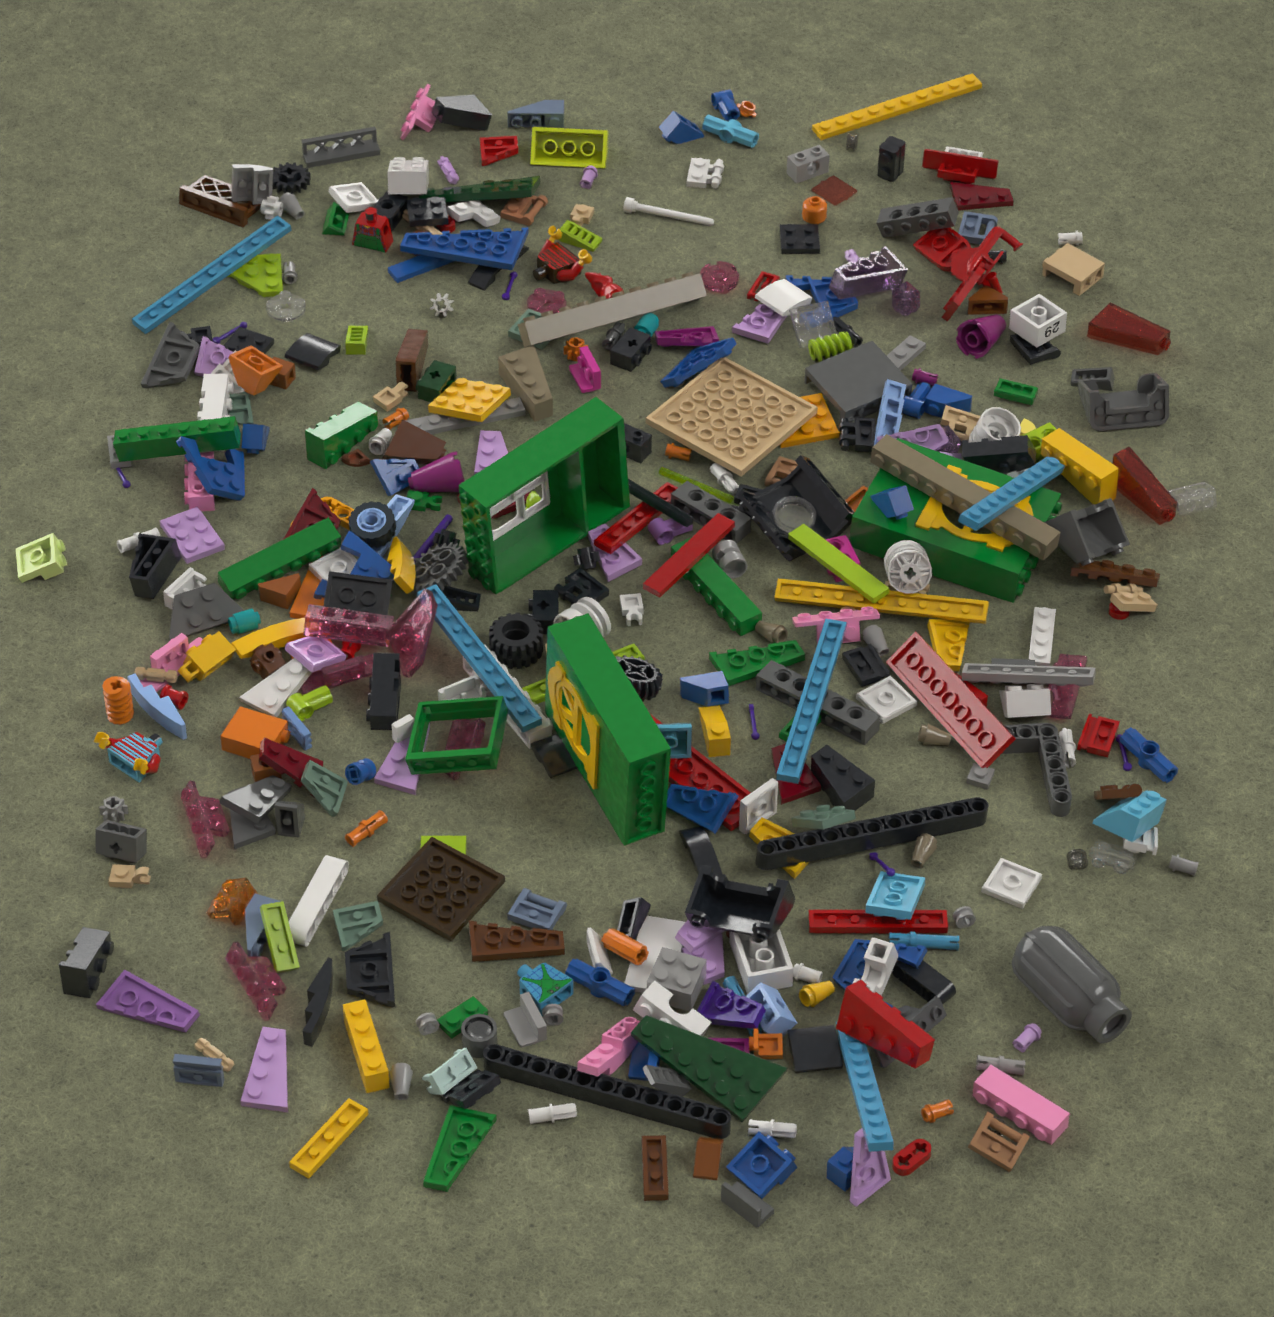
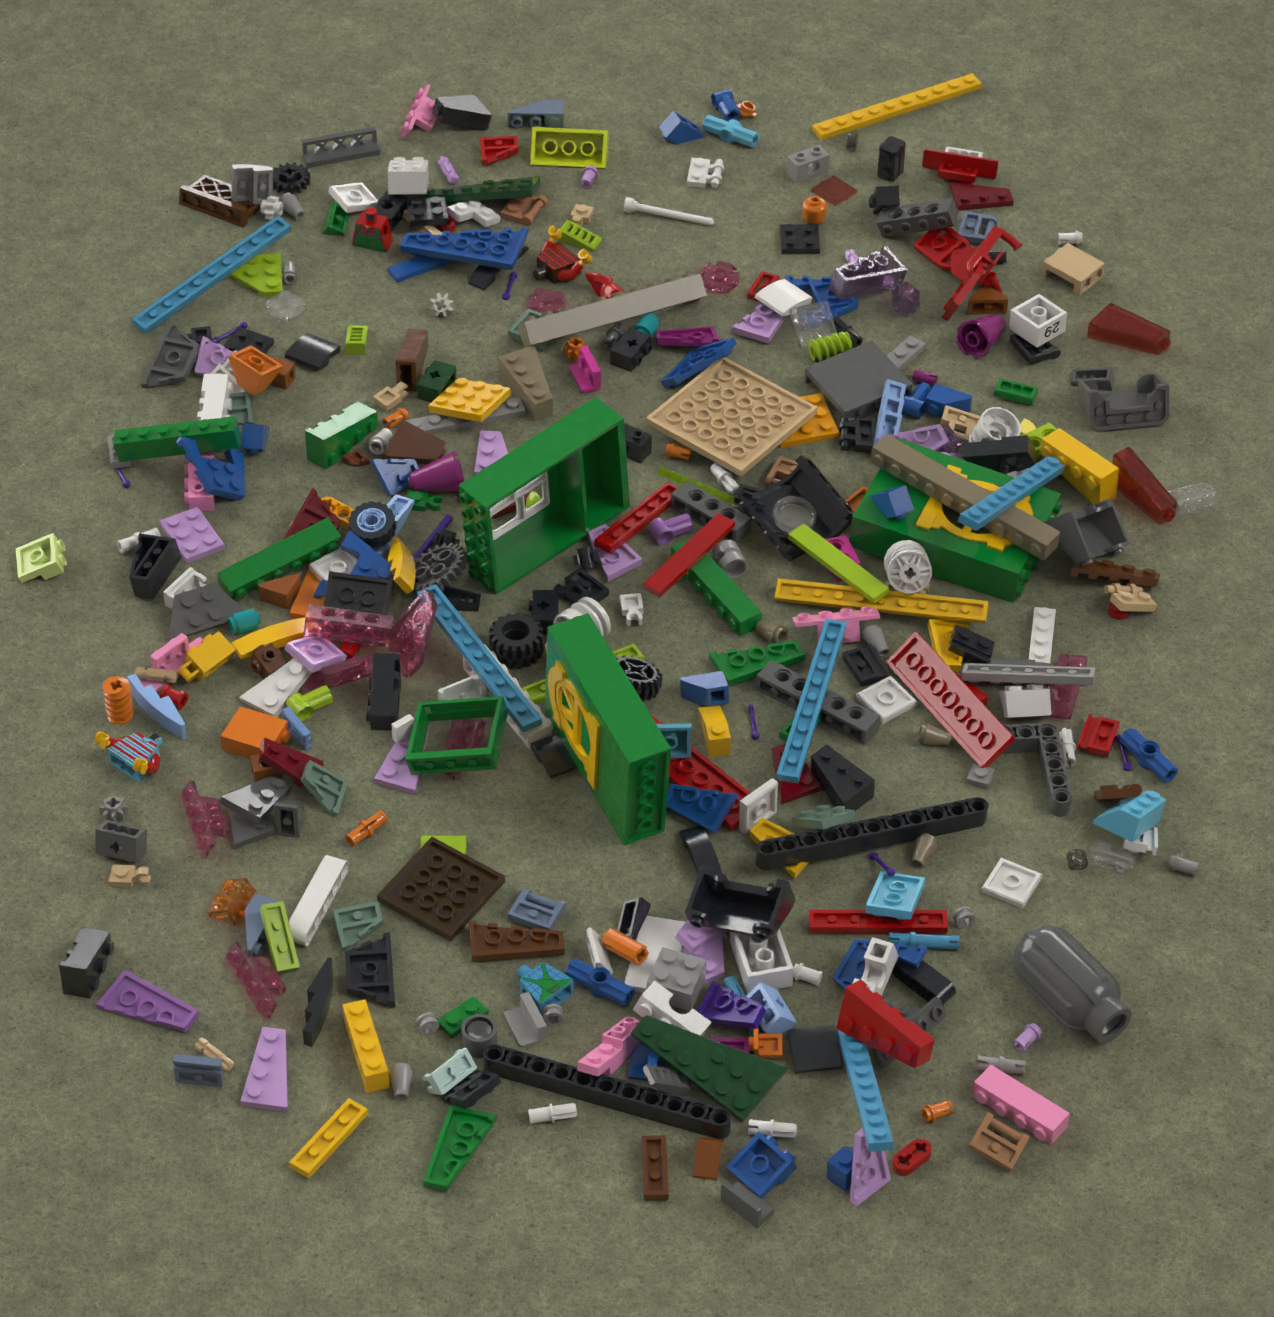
(360, 771): blue wheel -> none
(660, 504): black axle -> none
(815, 993): yellow cone -> none
(884, 197): none -> black brick
(971, 645): none -> black plate

